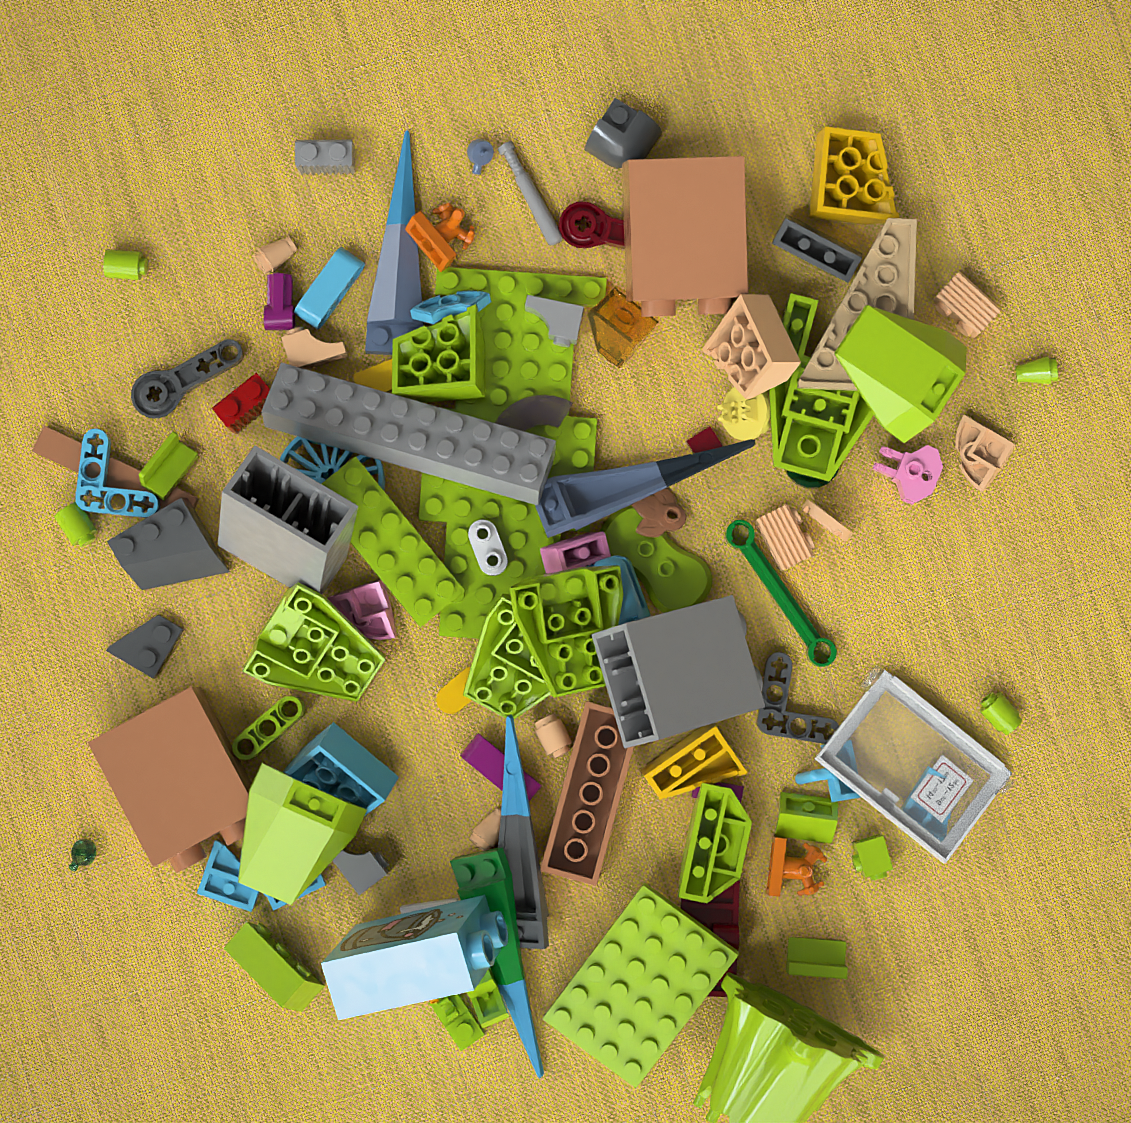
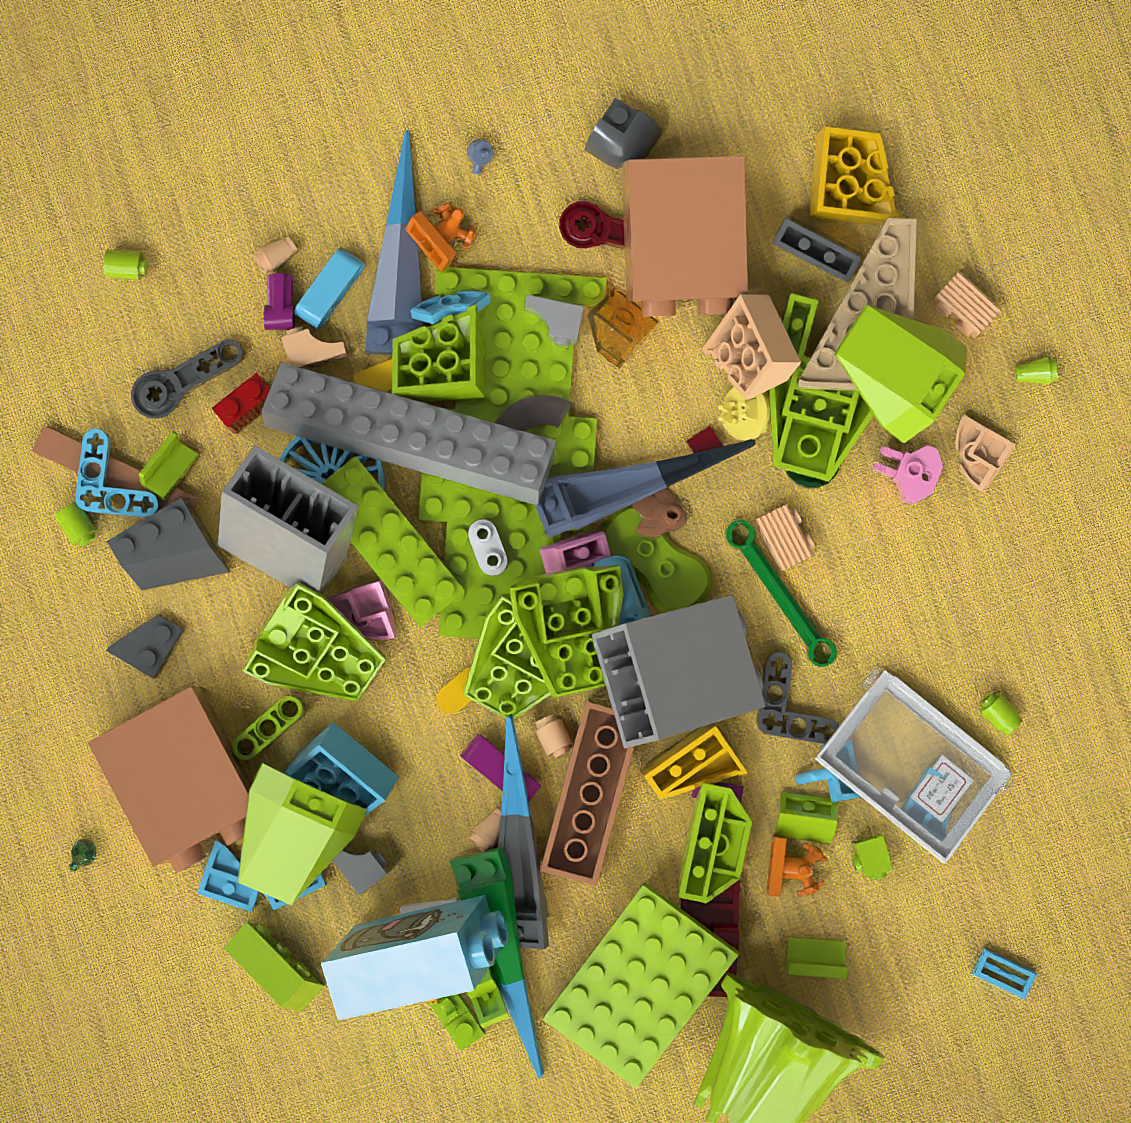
(325, 156): light grey brick -> none
(535, 202): light grey piece -> none
(826, 520): light nougat tile -> none
(981, 962): none -> medium azure tile

